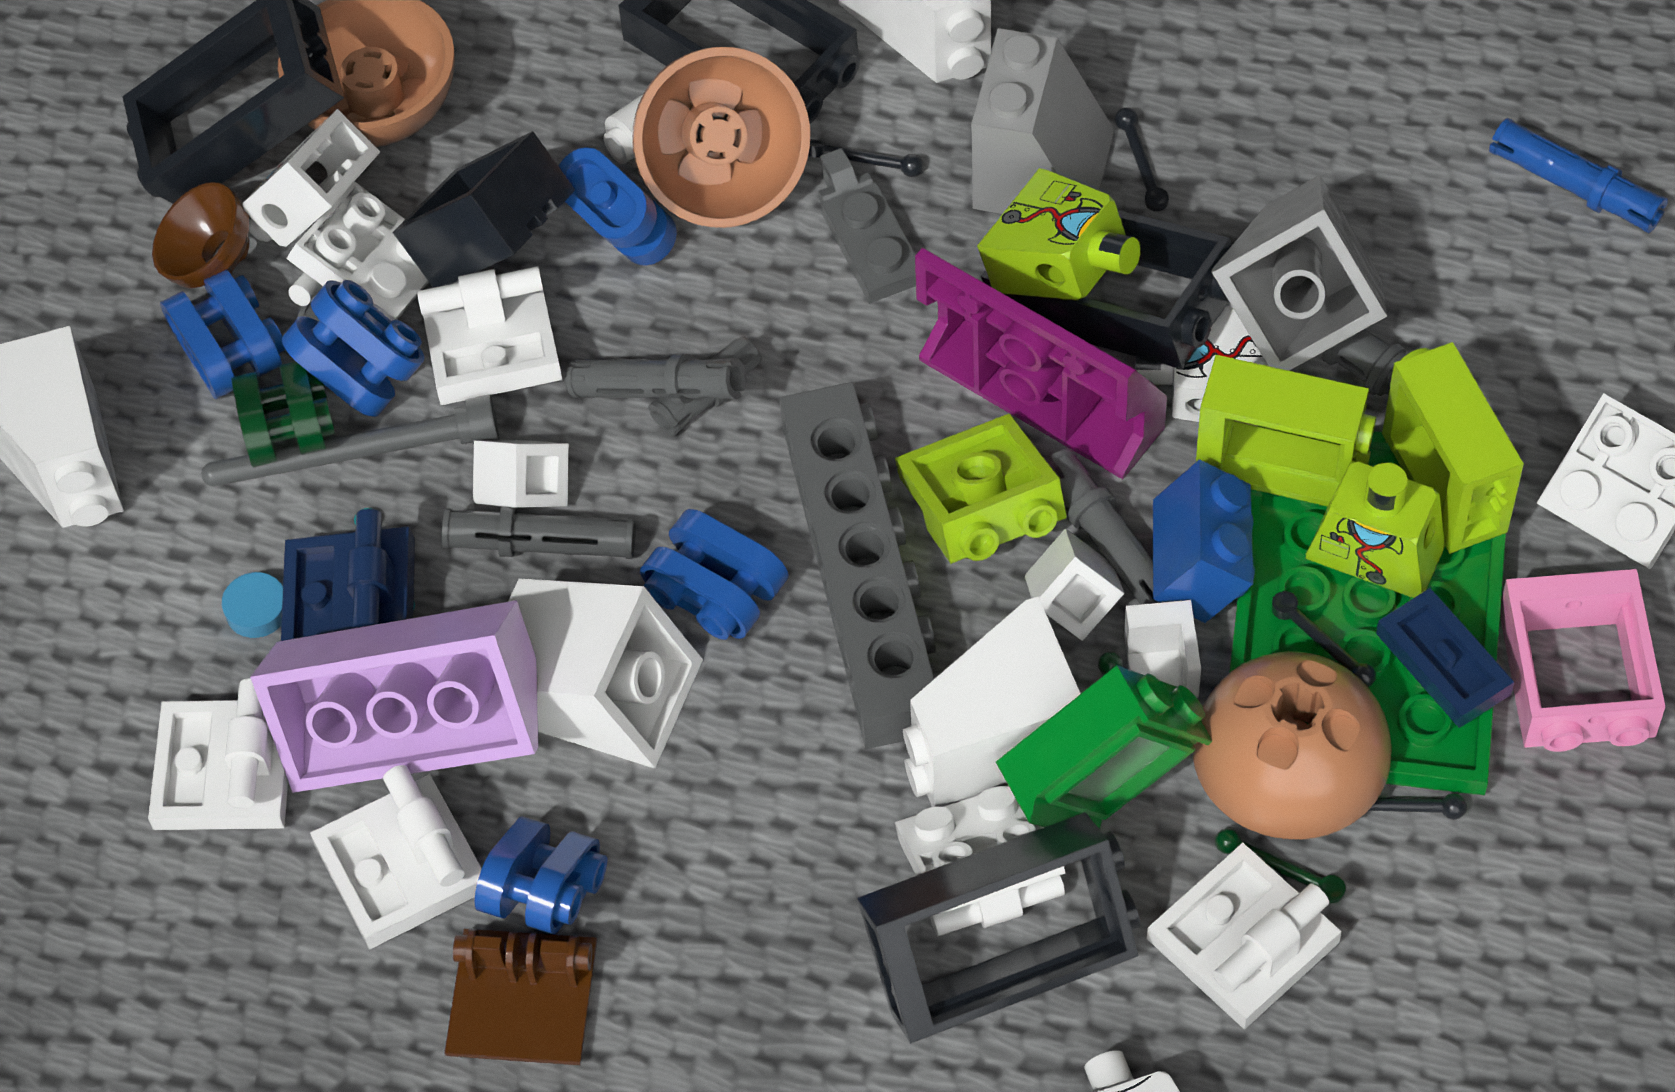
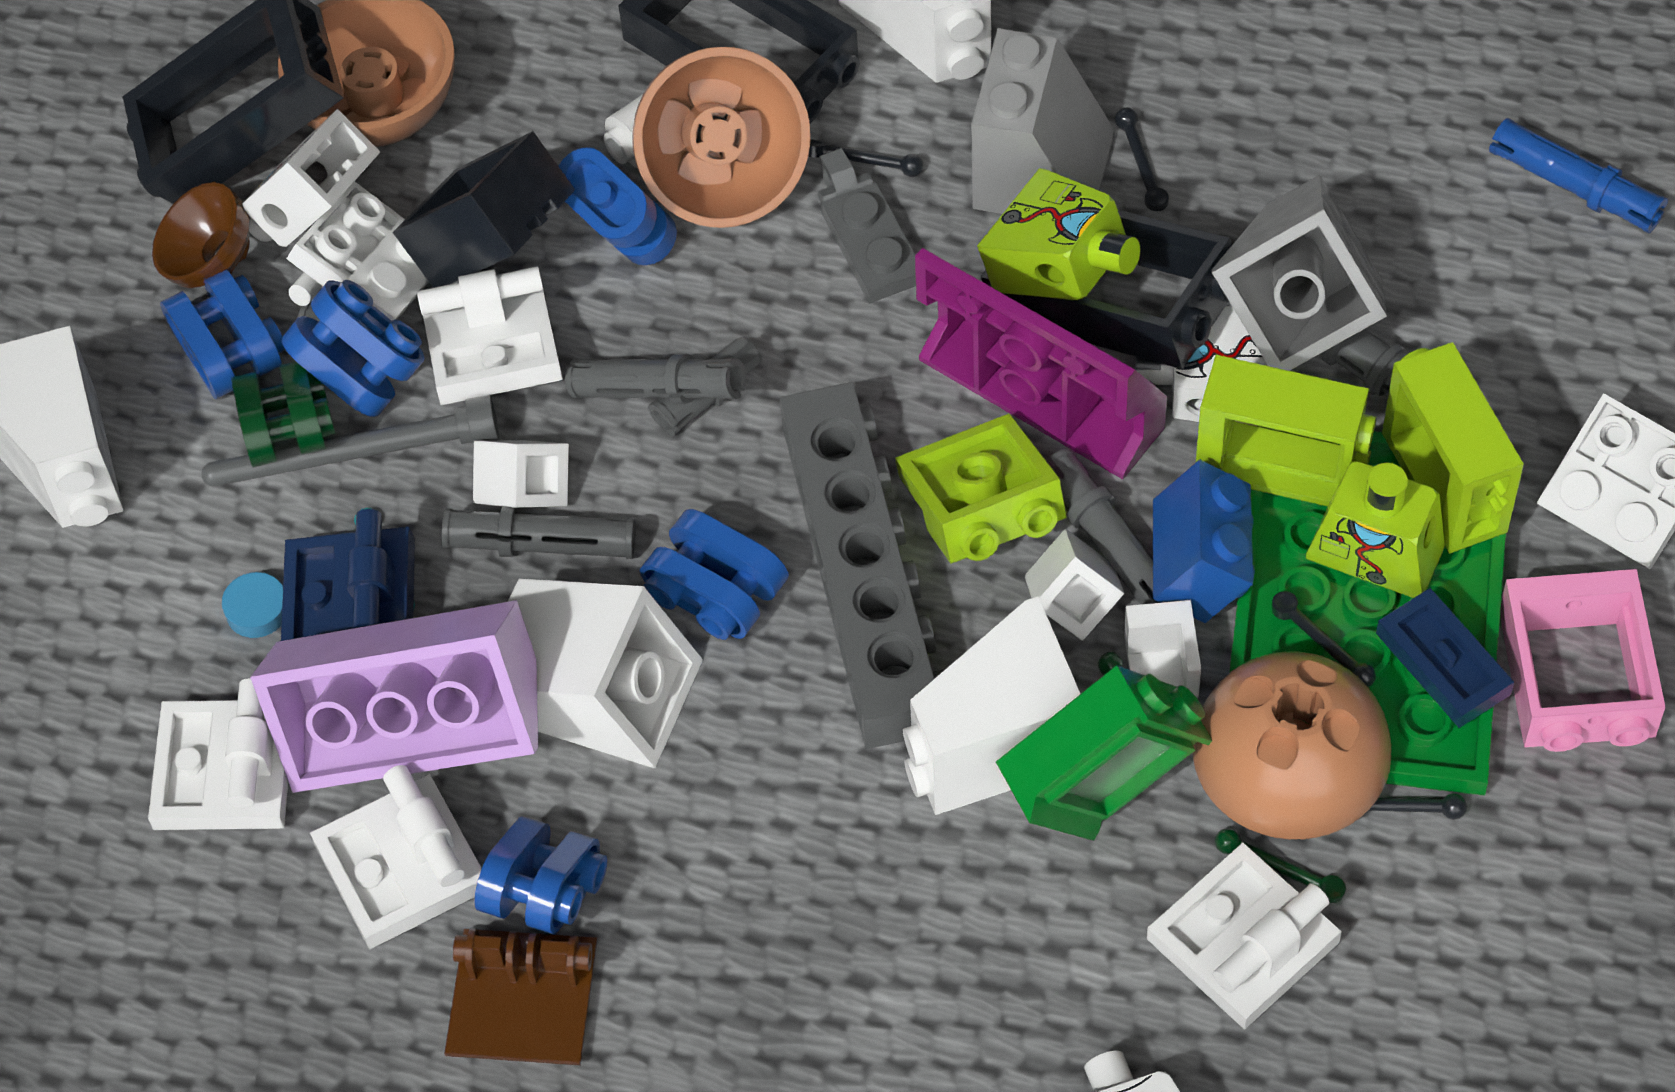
(965, 828): white plate -> none
(1019, 973): black window -> none

